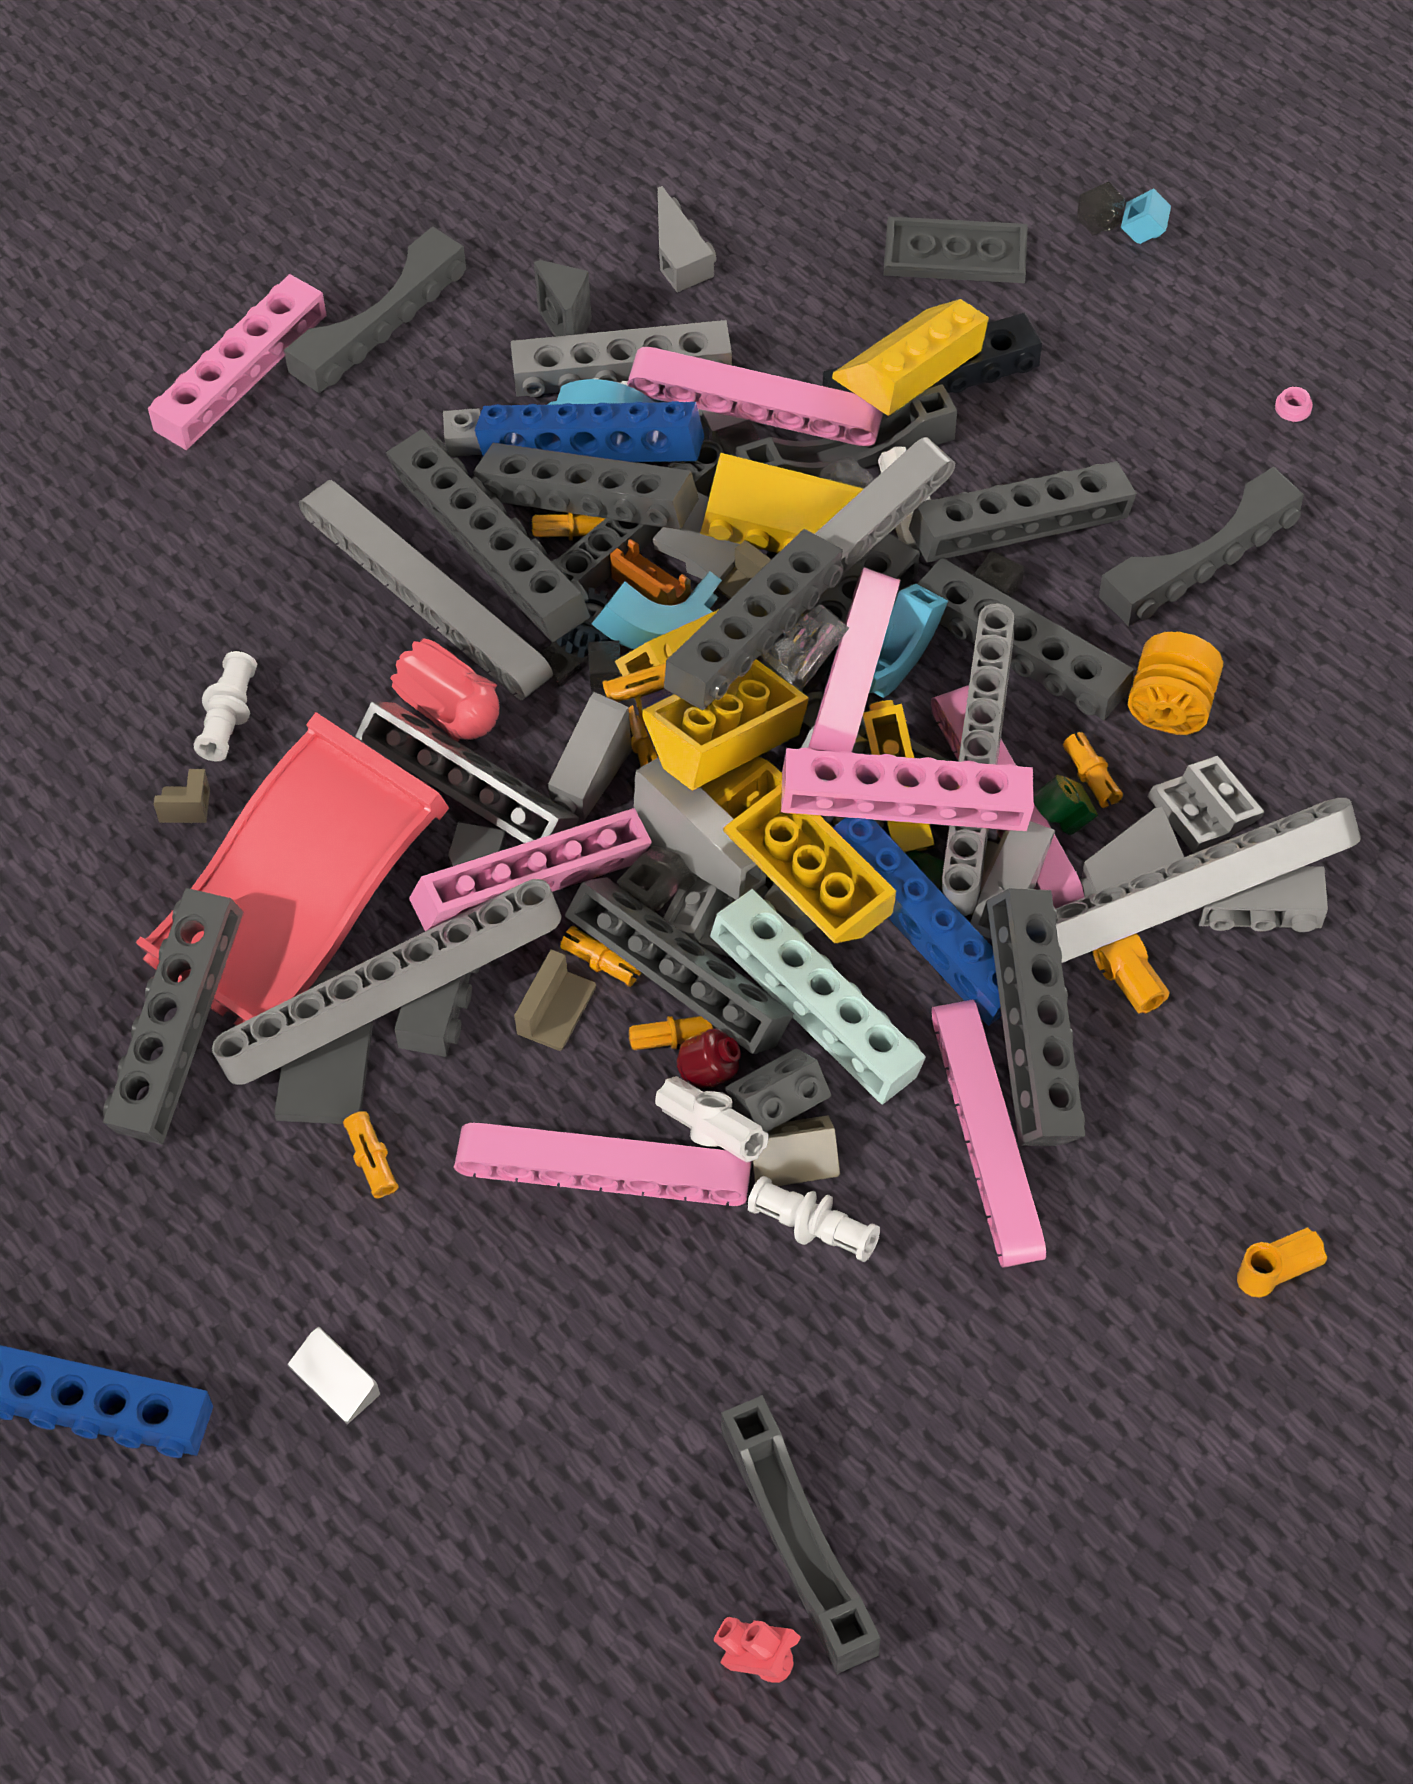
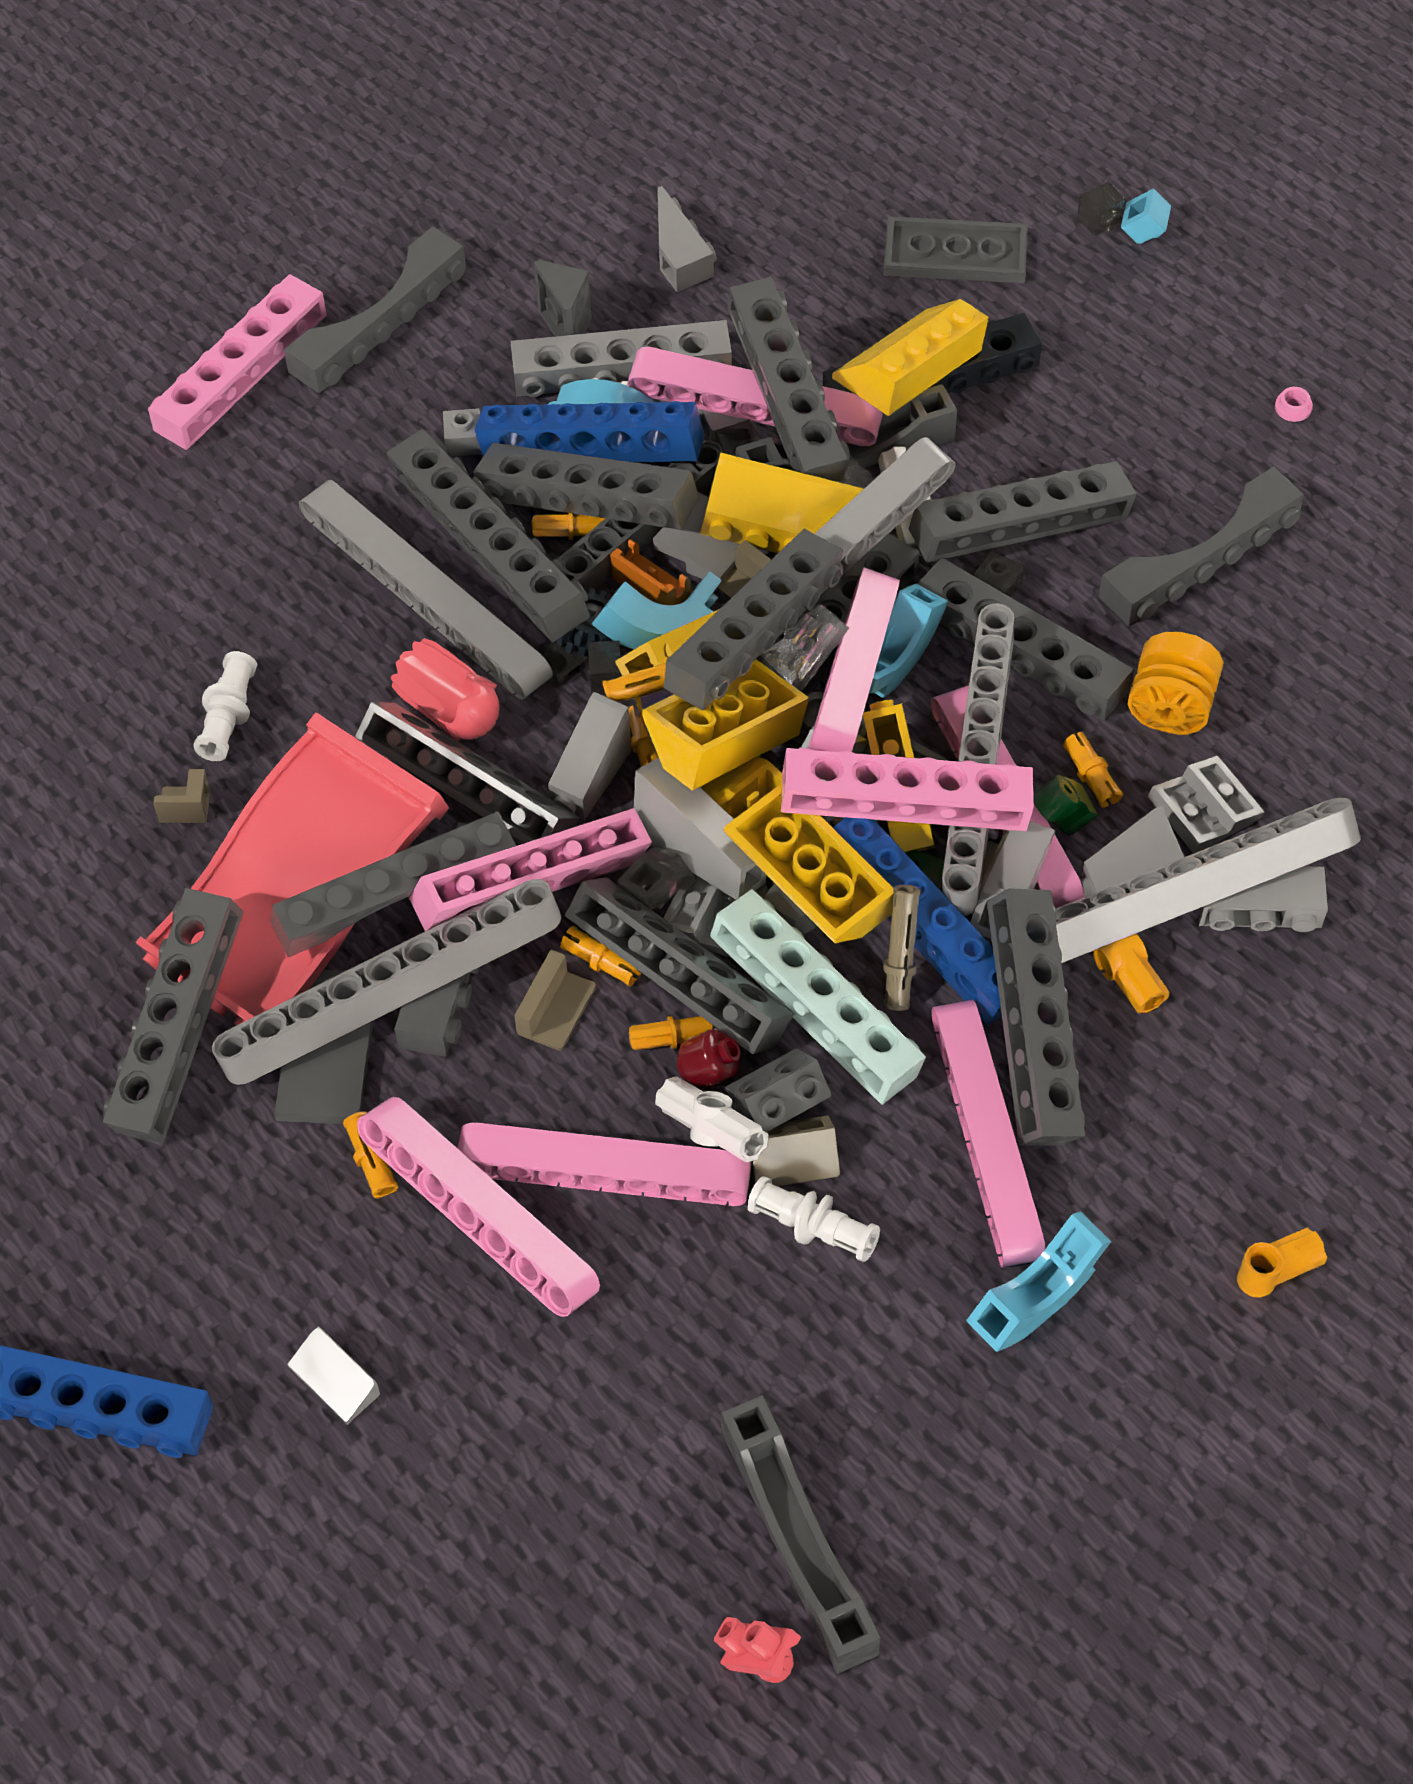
(337, 904): none -> dark grey arch
(478, 1206): none -> bright pink beam
(760, 302): none -> dark grey brick
(900, 961): none -> dark tan pin
(1027, 1301): none -> medium azure arch

